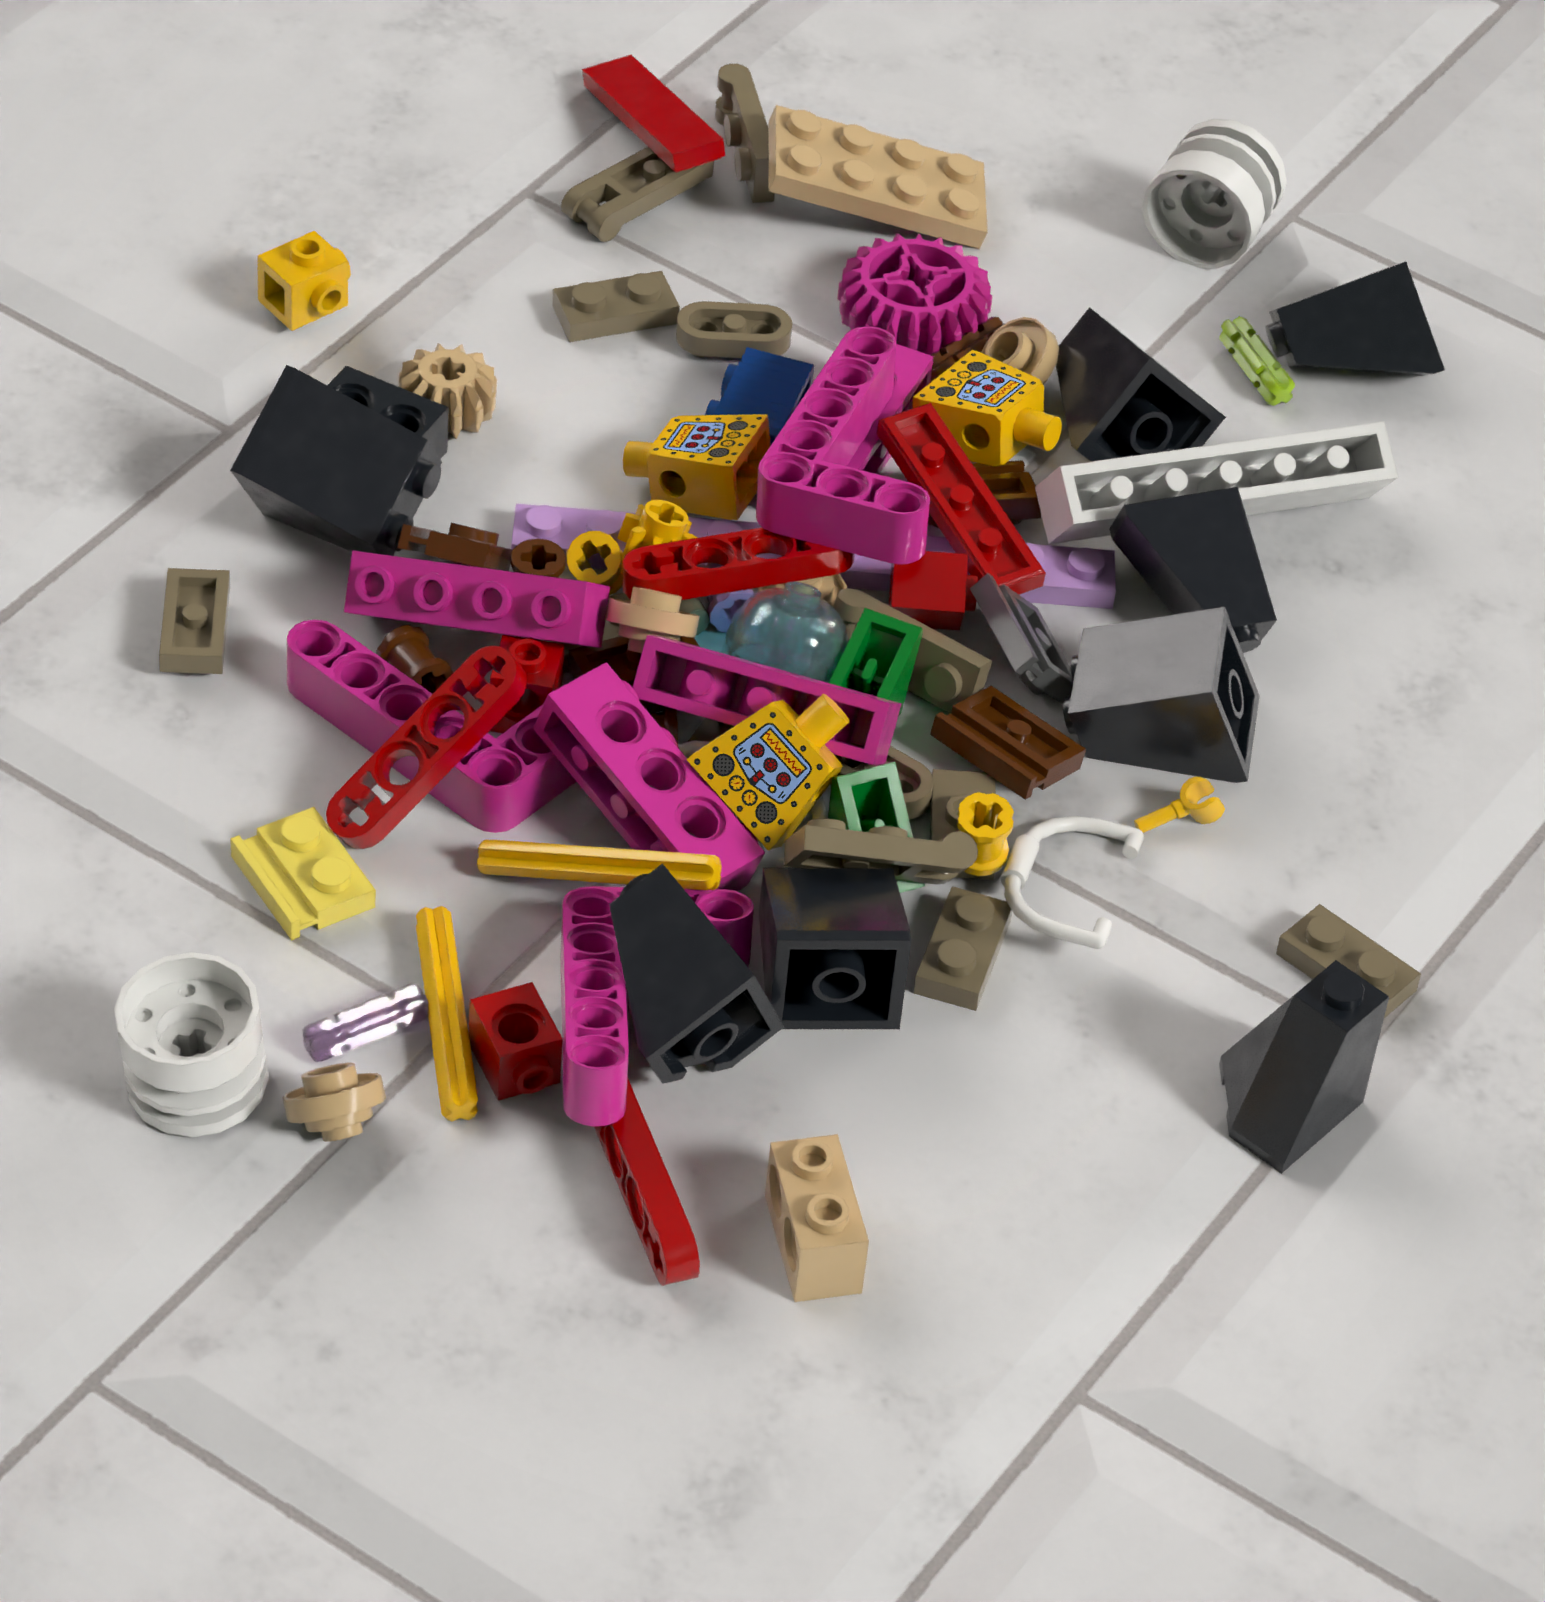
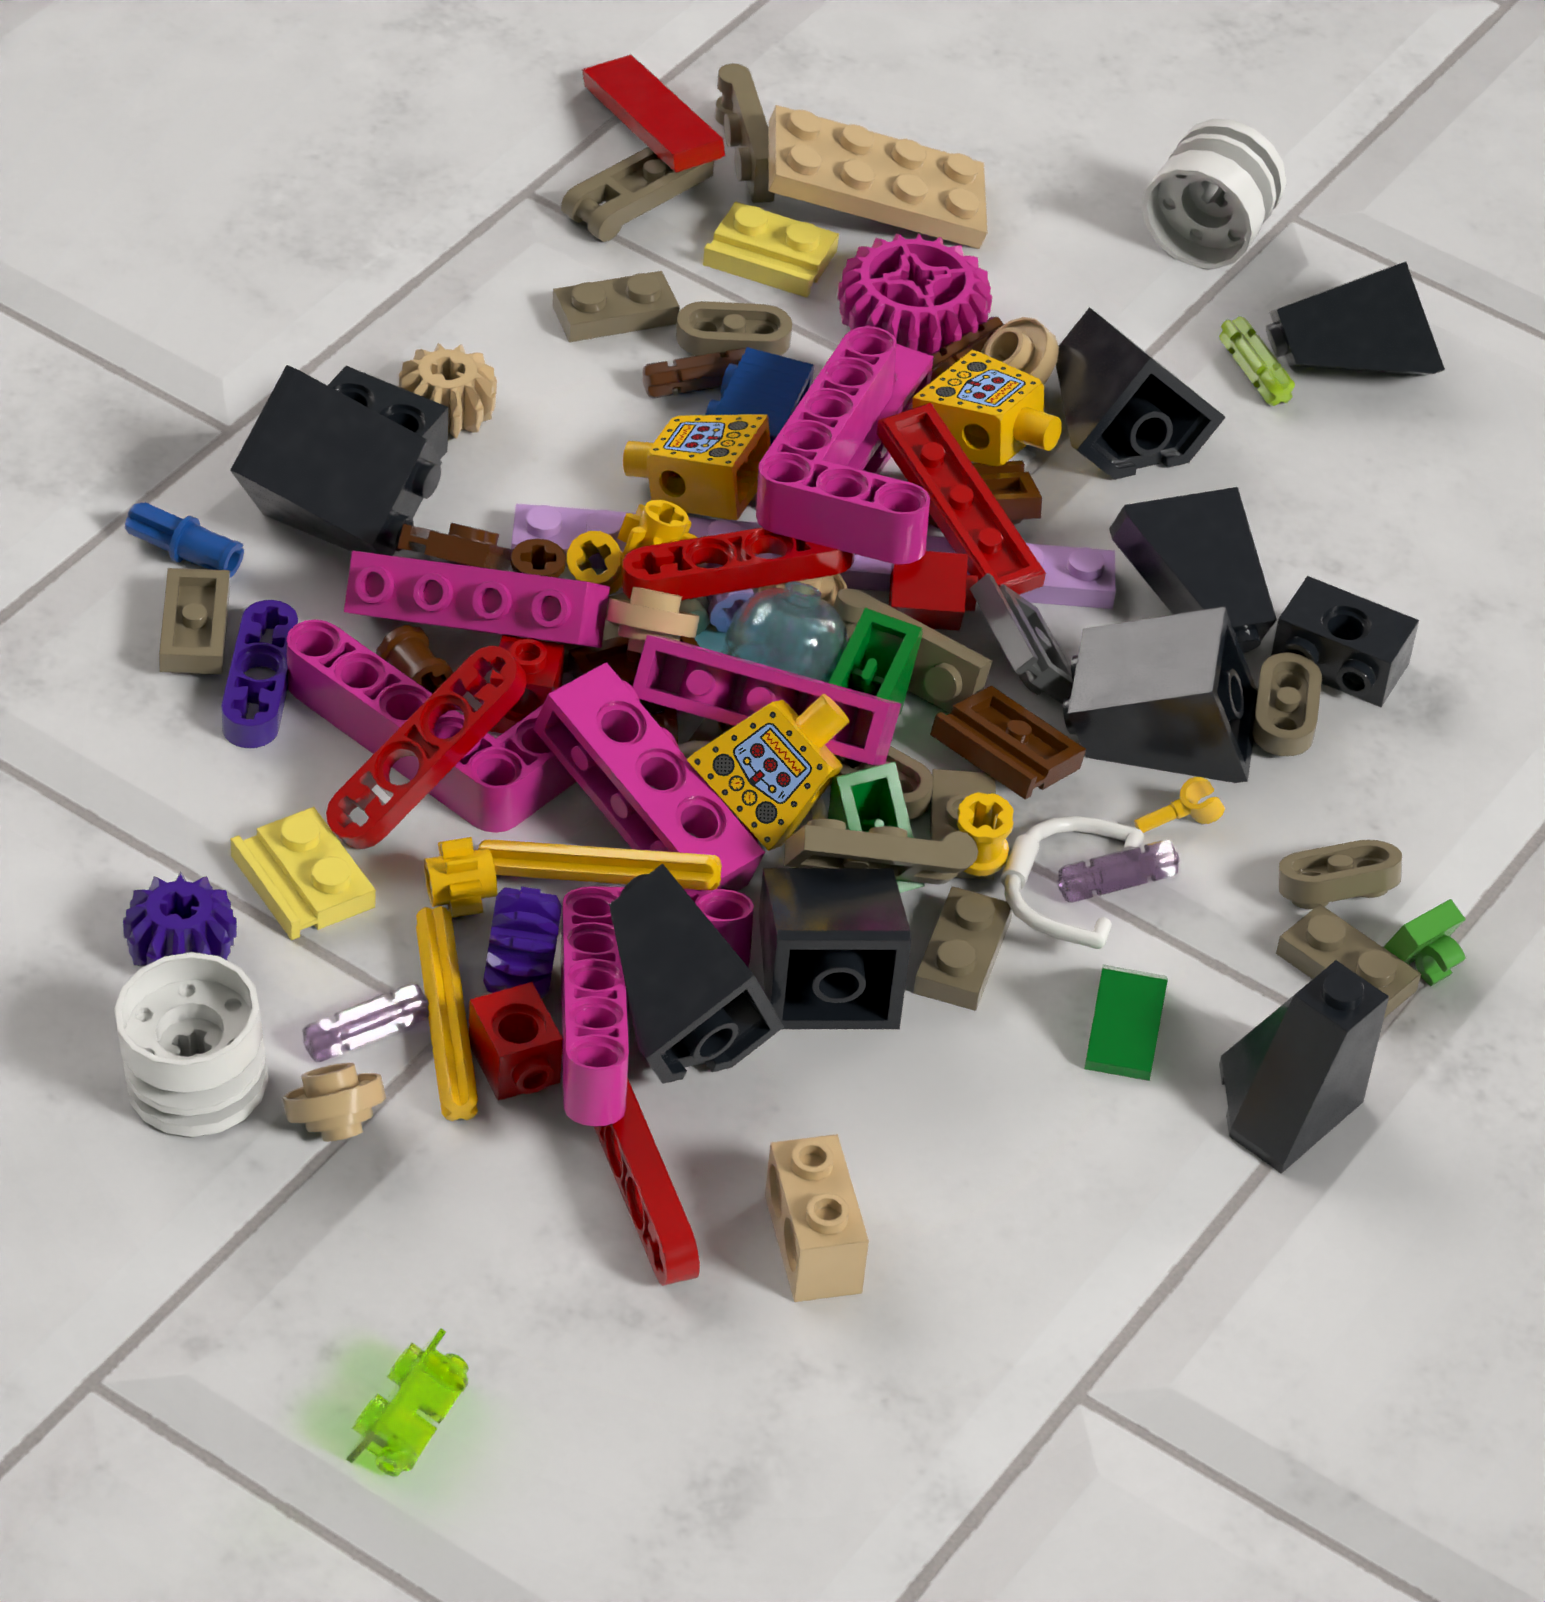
(179, 920): none -> dark purple gear
(184, 538): none -> blue axle
(269, 692): none -> dark purple beam
(303, 280): yellow brick -> none
(391, 1425): none -> clear neon green hinge
(460, 877): none -> yellow gear
(522, 940): none -> dark purple gear
(688, 373): none -> reddish brown axle
(771, 249): none -> light yellow plate
(1118, 871): none -> clear purple axle
(1126, 1022): none -> green slope
(1269, 472): white brick -> none
(1287, 704): none -> dark tan plate
(1340, 872): none -> dark tan plate
(1351, 639): none -> black brick
(1429, 942): none -> bright green tile

